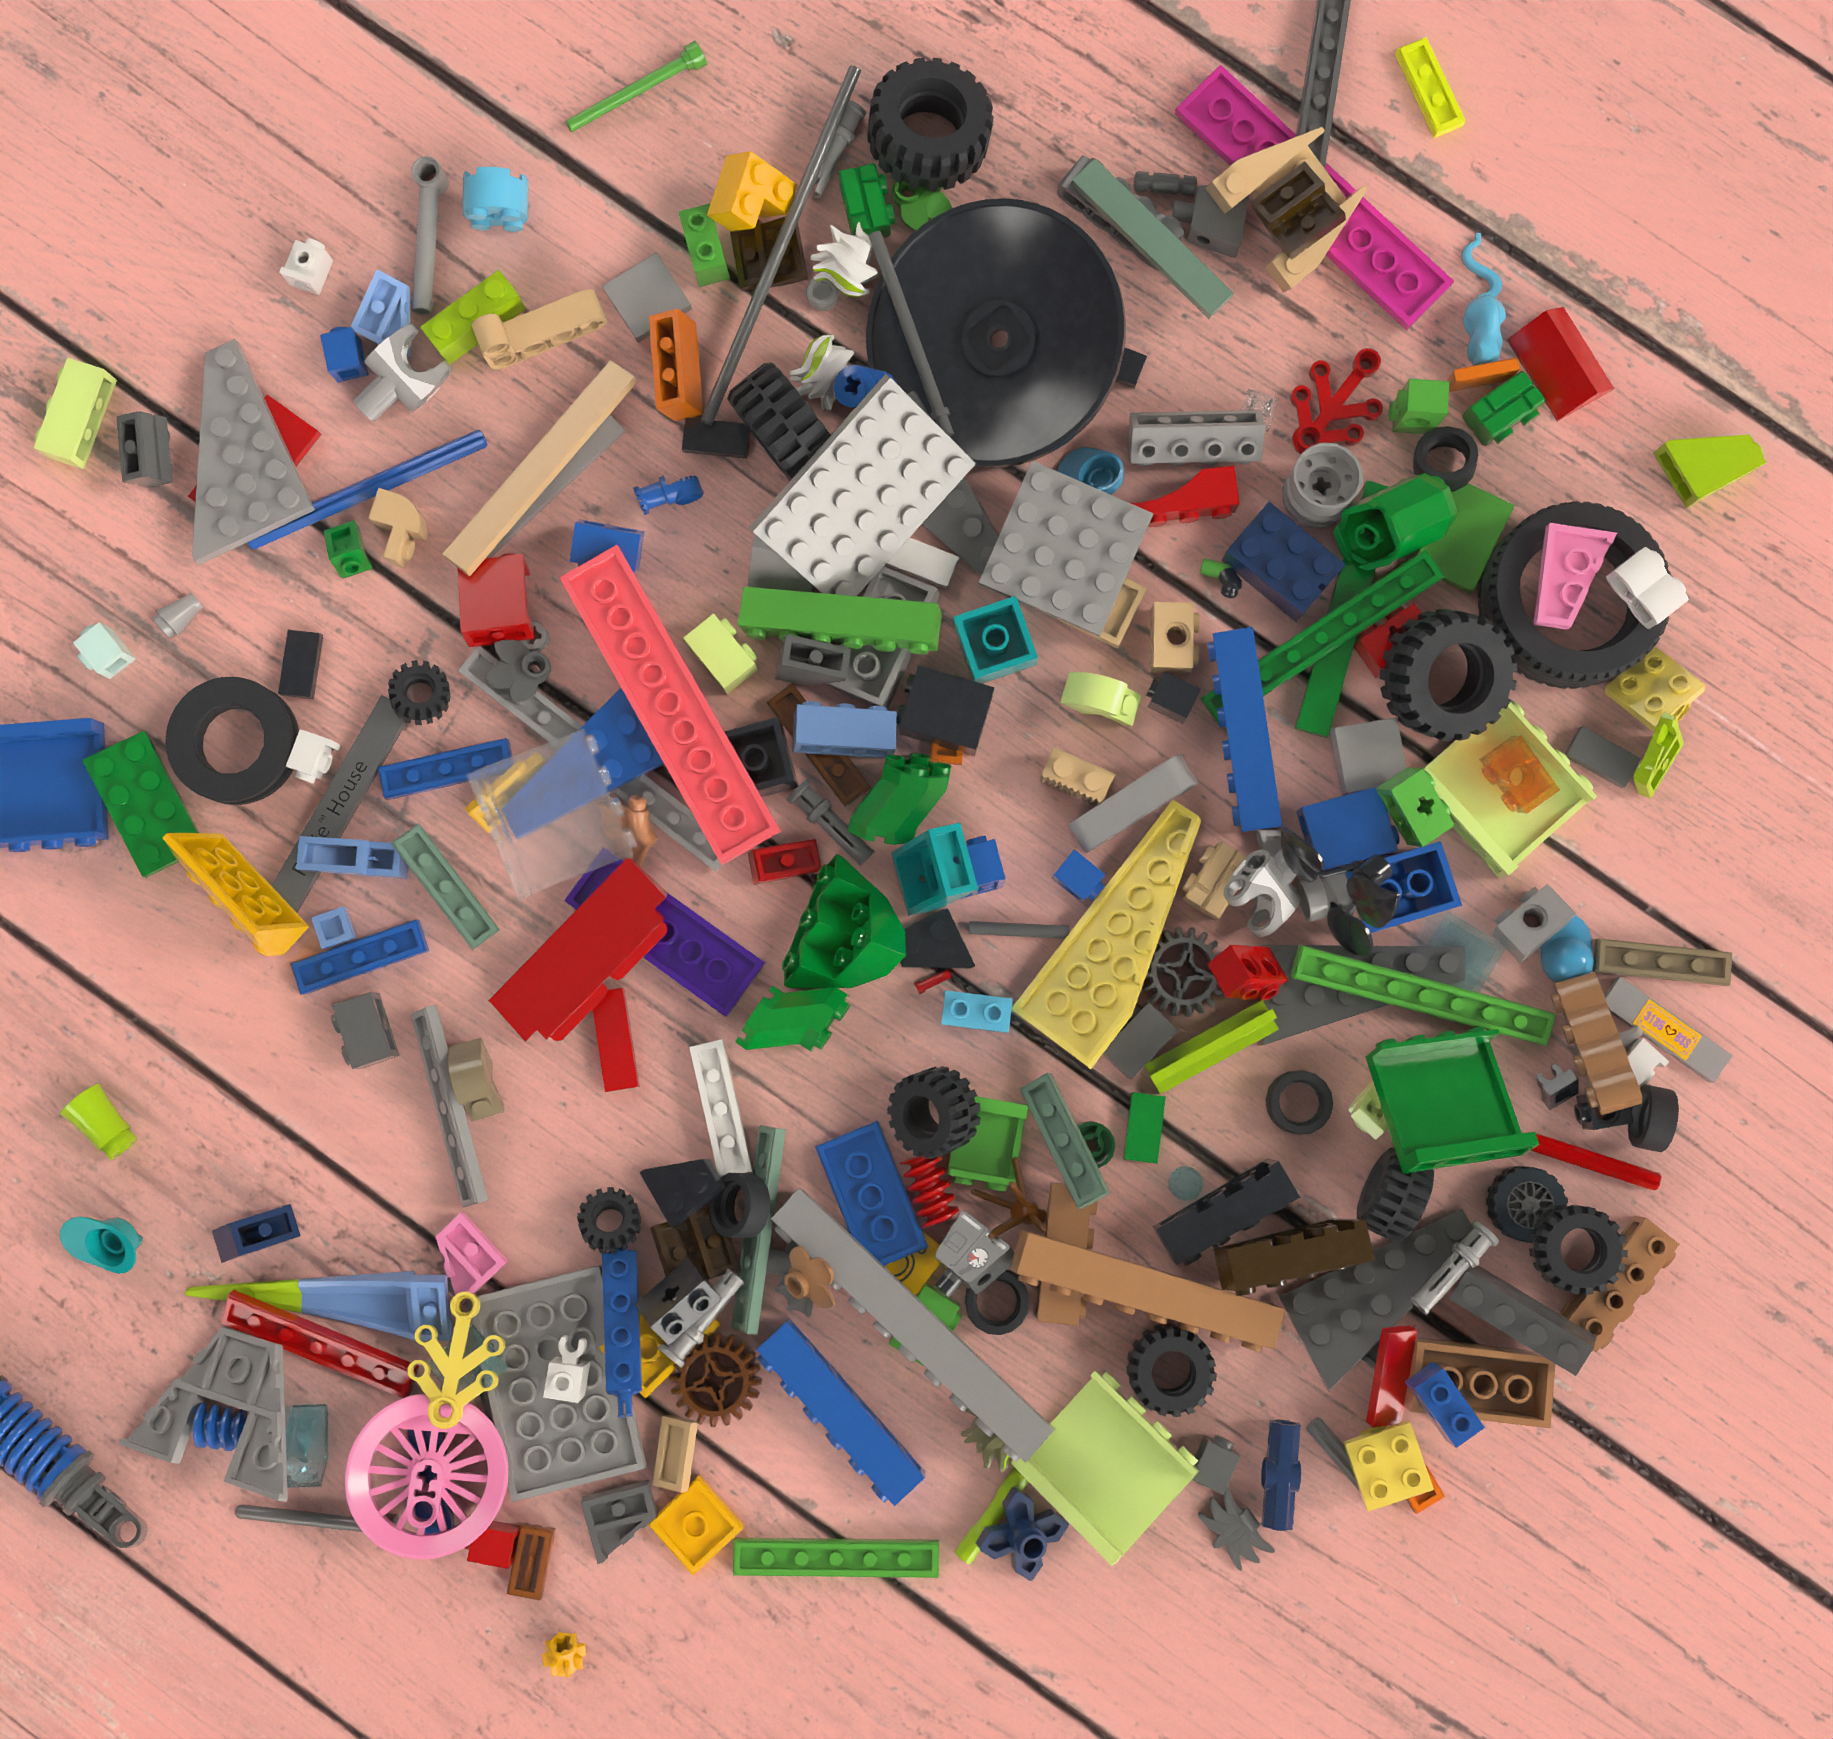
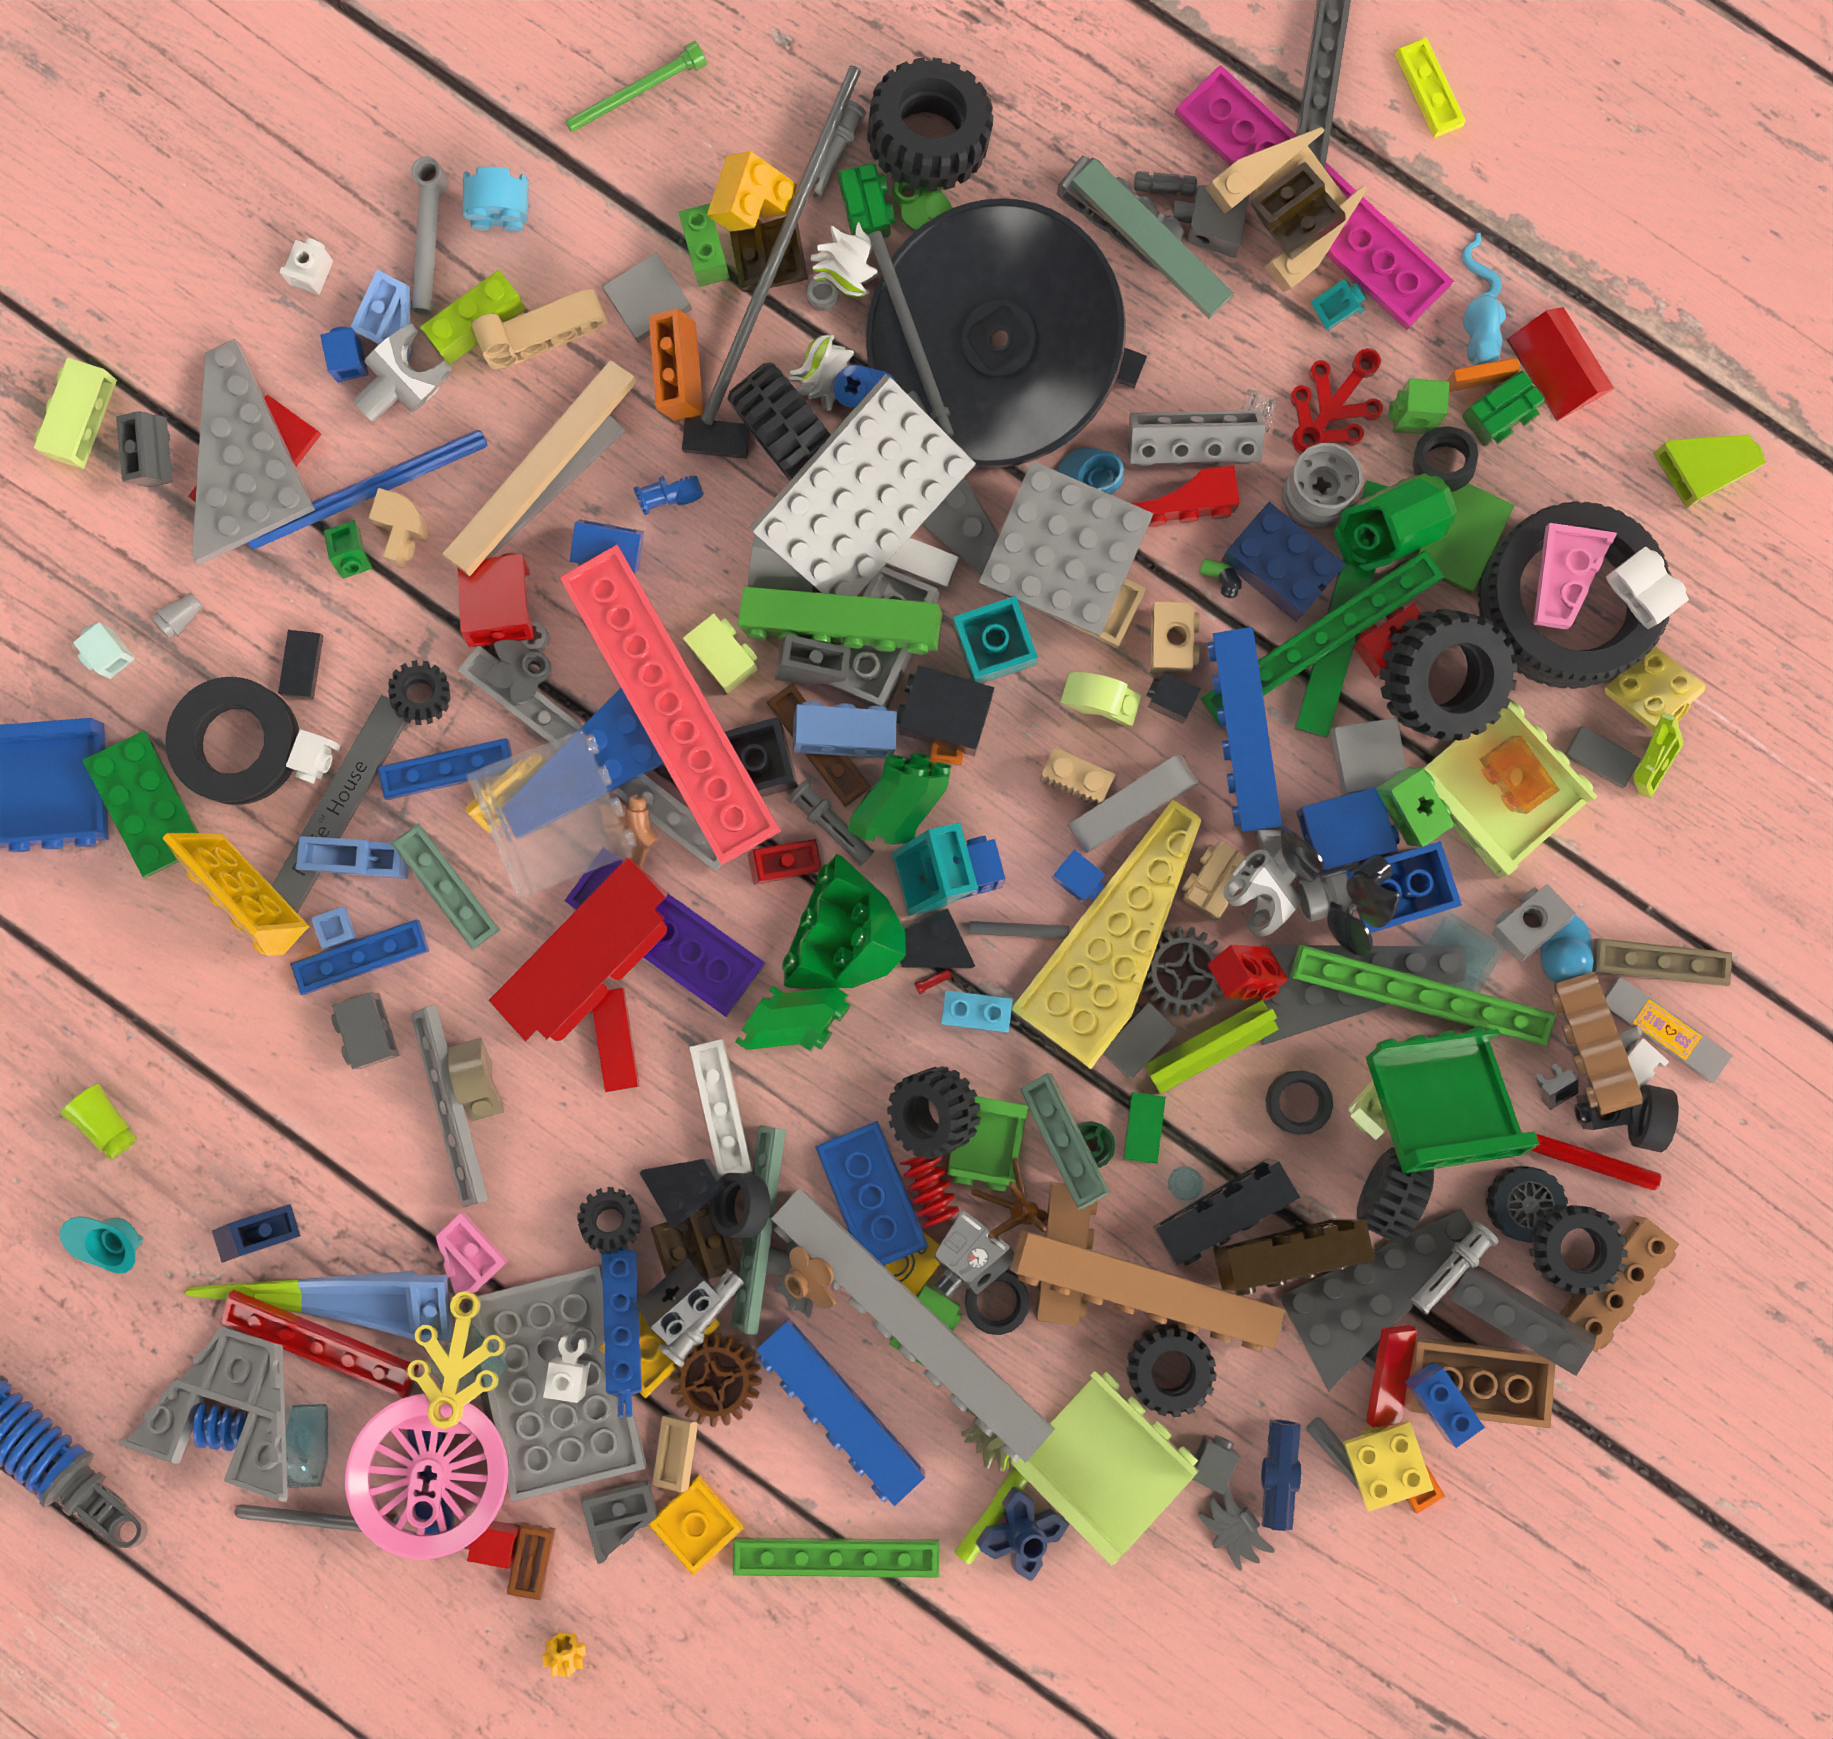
(1338, 303): none -> teal bracket

